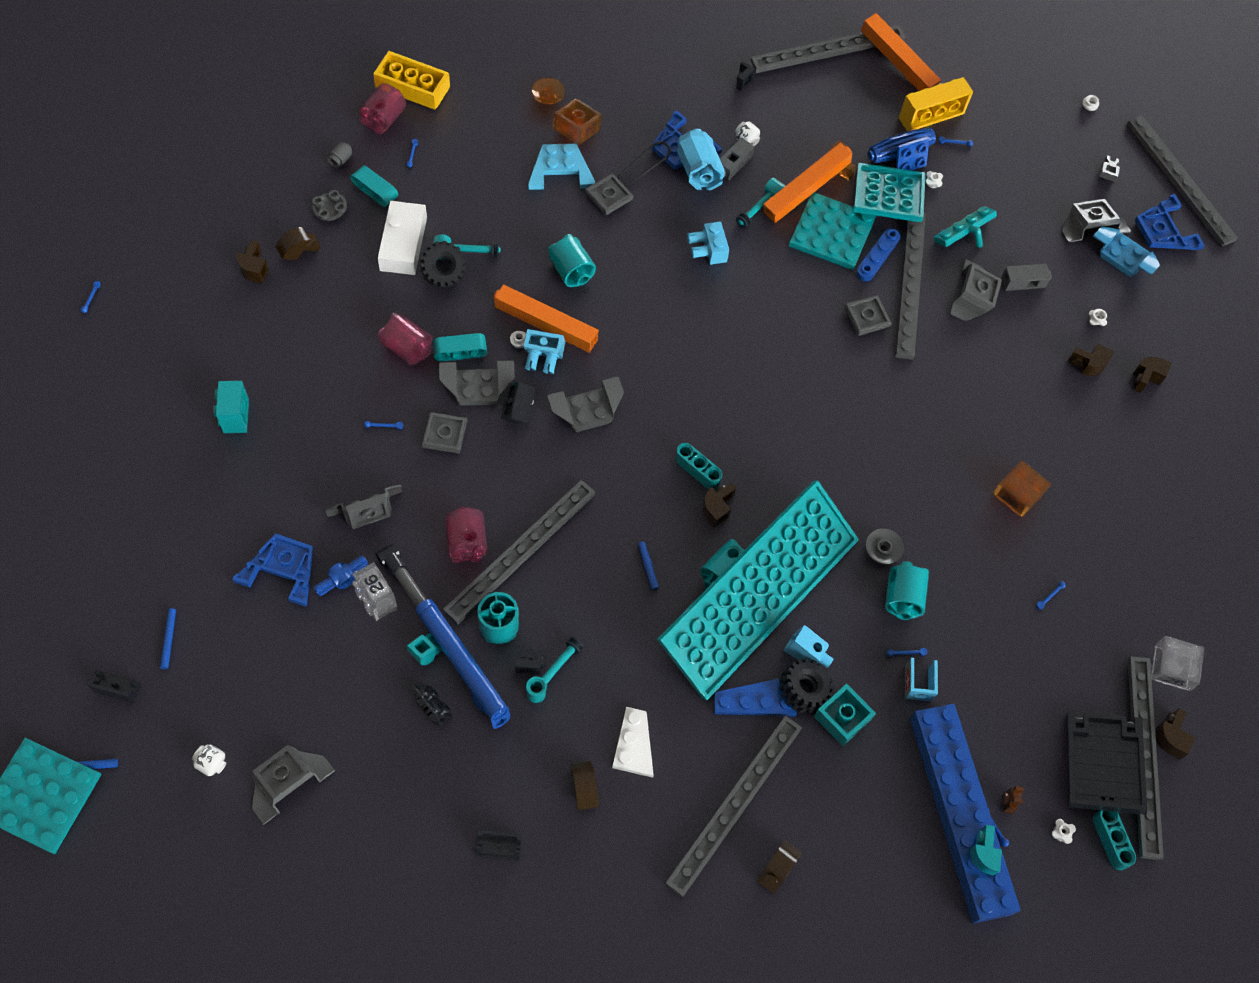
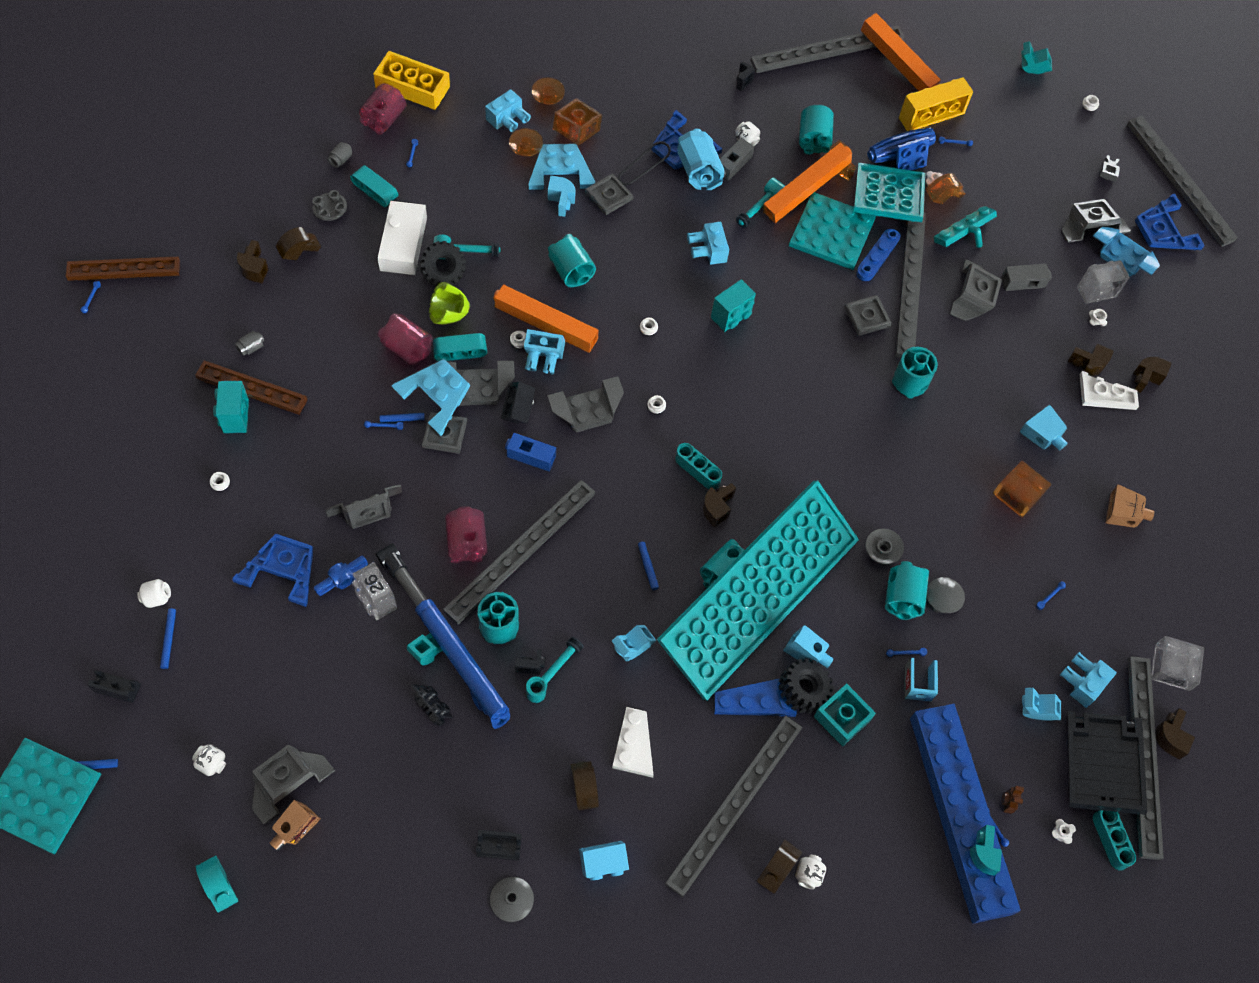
(122, 268): none -> reddish brown plate
(154, 593): none -> white head
(215, 884): none -> teal brick
(218, 476): none -> white plate
(249, 343): none -> dark grey brick
(254, 387): none -> reddish brown plate
(293, 825): none -> medium nougat torso
(402, 417): none -> blue piece
(442, 385): none -> medium azure wing
(448, 304): none -> lime hair
(504, 109): none -> medium azure brick
(514, 910): none -> dark grey dish
(526, 142): none -> clear orange dish
(530, 451): none -> blue brick
(562, 191): none -> medium azure brick
(604, 859): none -> medium azure brick
(634, 642): none -> medium azure brick
(648, 322): none -> white plate
(656, 400): none -> white plate
(733, 305): none -> teal brick
(810, 872): none -> white head
(816, 129): none -> teal cylinder
(915, 371): none -> teal cylinder
(944, 188): none -> clear orange brick
(945, 595): none -> dark grey dish
(1035, 62): none -> teal brick
(1041, 707): none -> medium azure brick
(1045, 429): none -> medium azure torso
(1095, 680): none -> medium azure brick
(1103, 281): none -> clear brick
(1103, 394): none -> white wing
(1127, 508): none -> medium nougat torso

